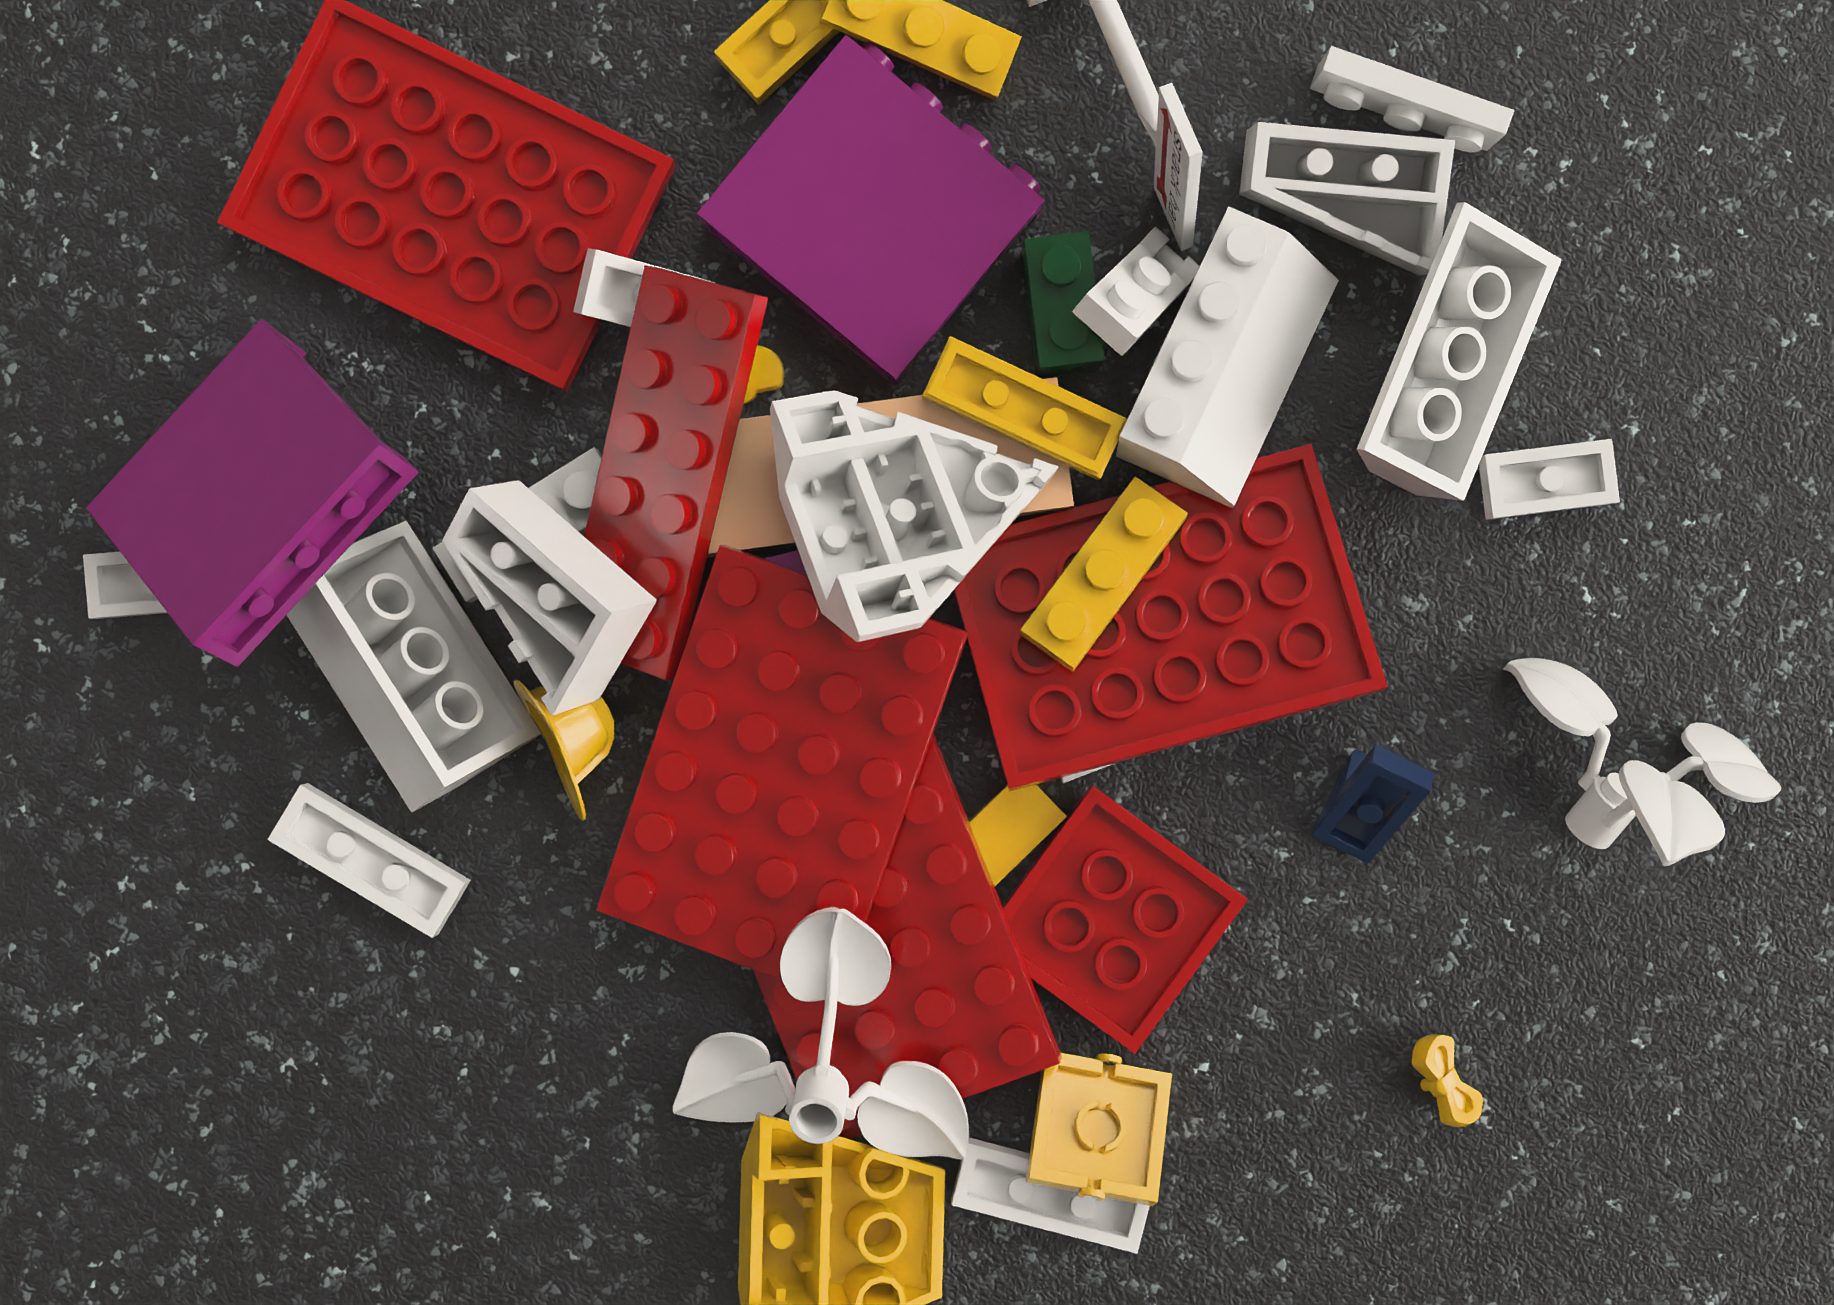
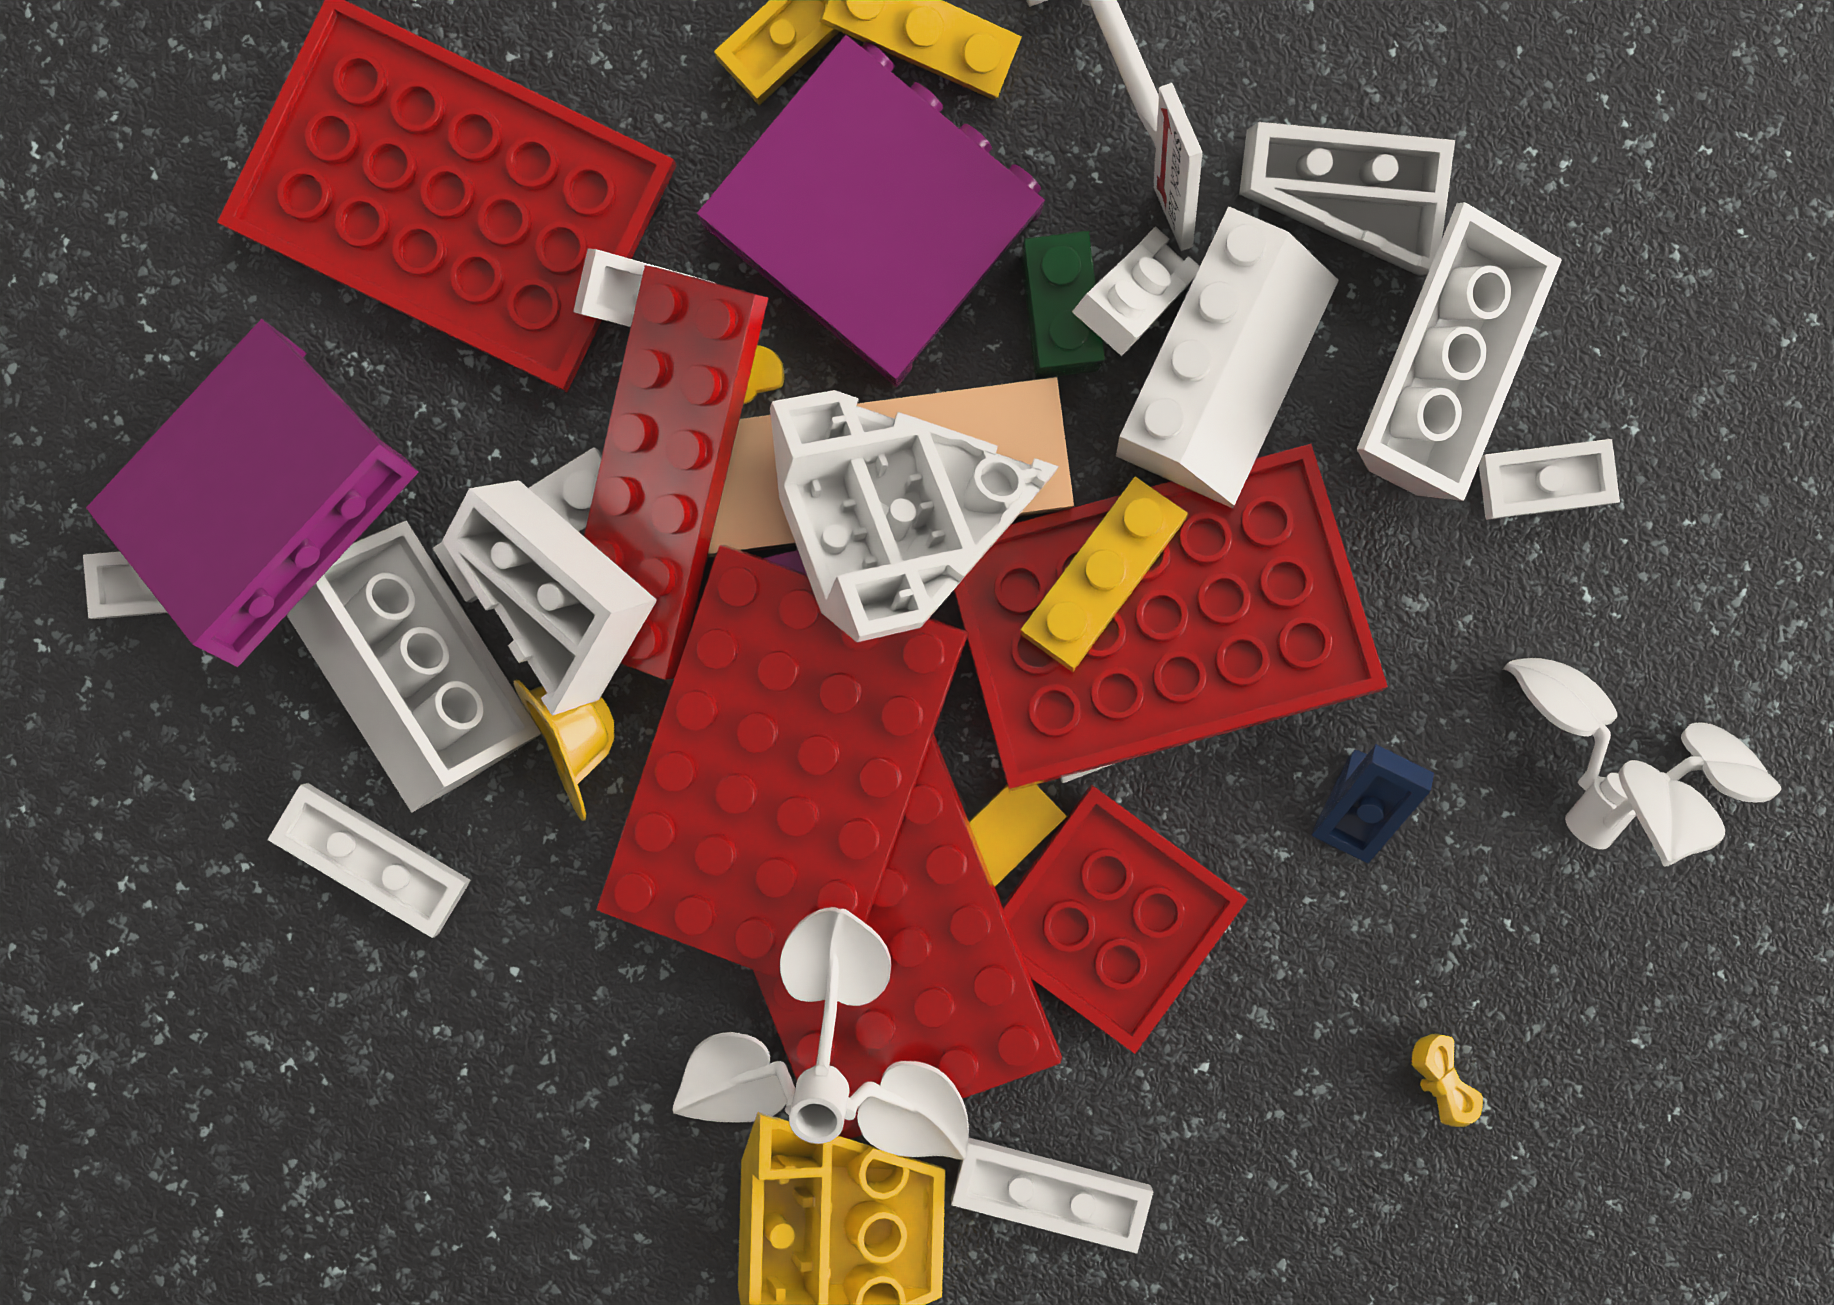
(1024, 408): yellow tile -> none
(1100, 1129): yellow plate -> none
(1410, 100): white plate -> none

